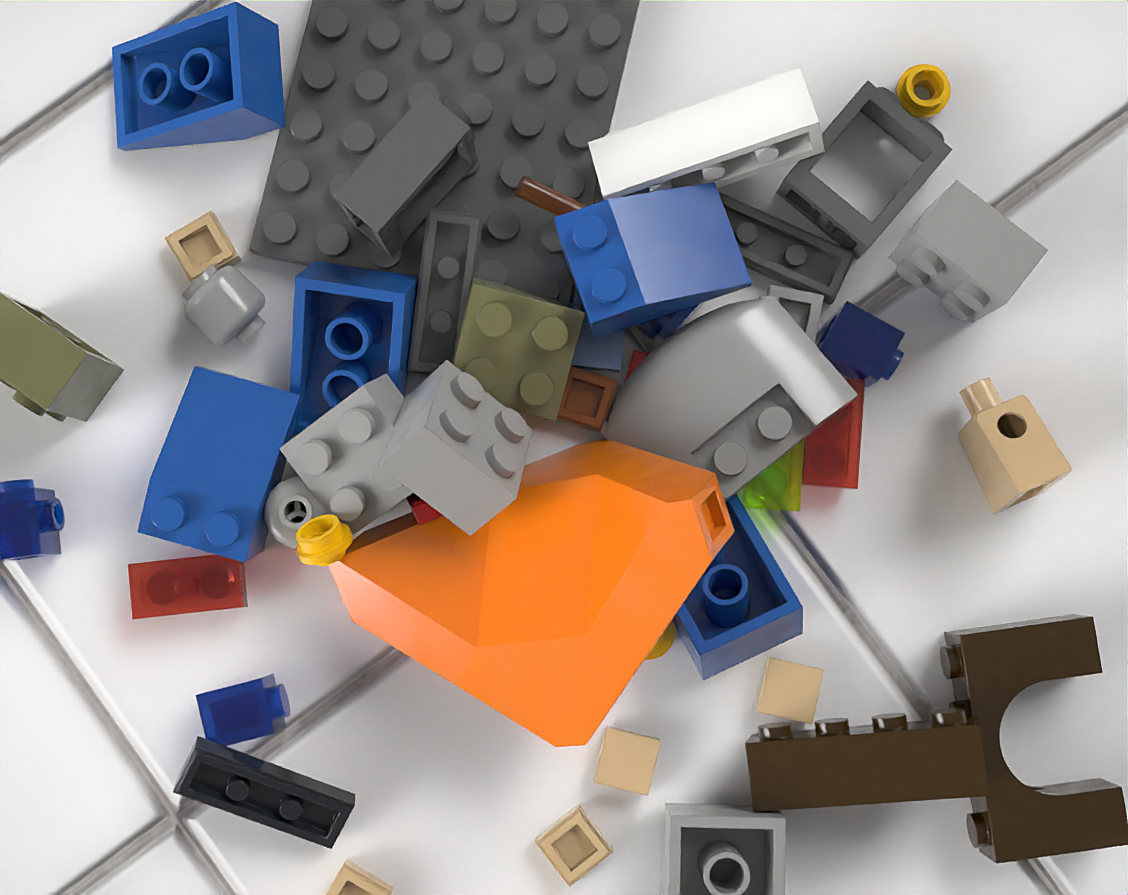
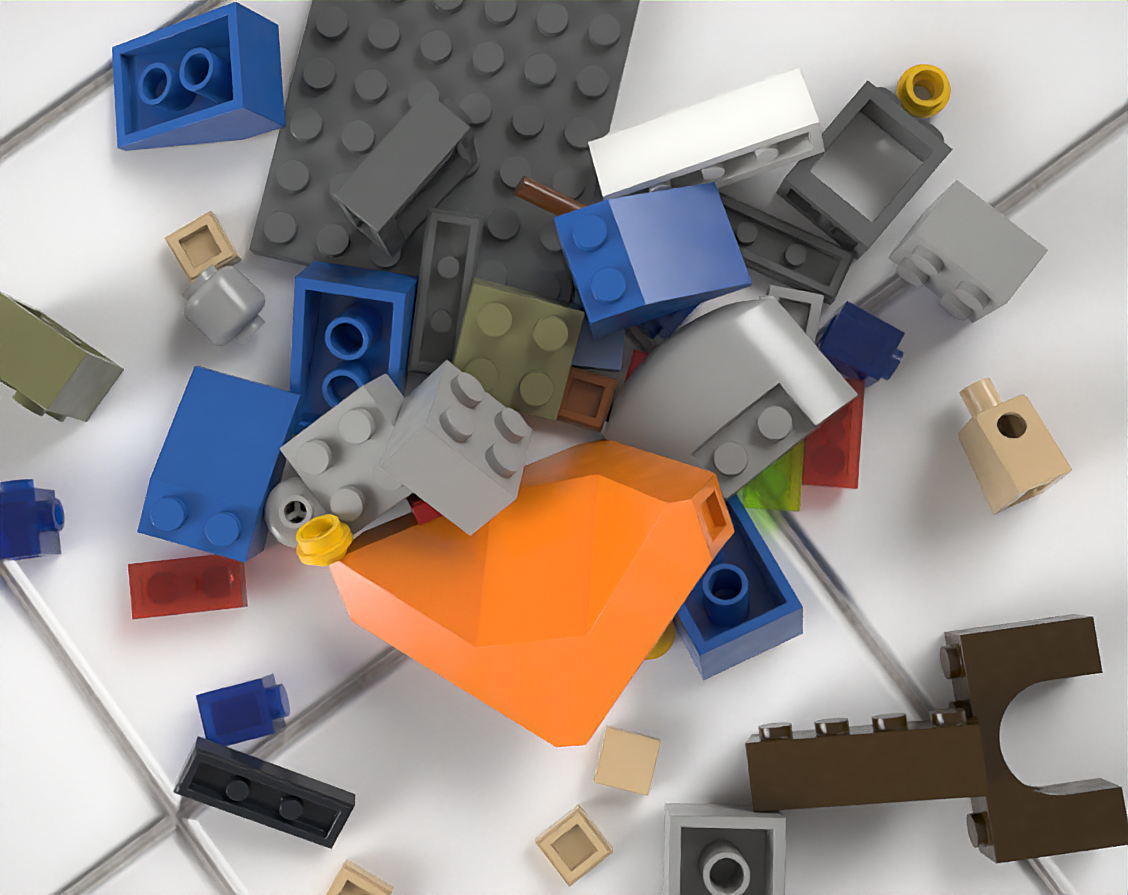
(789, 690): tan tile -> none

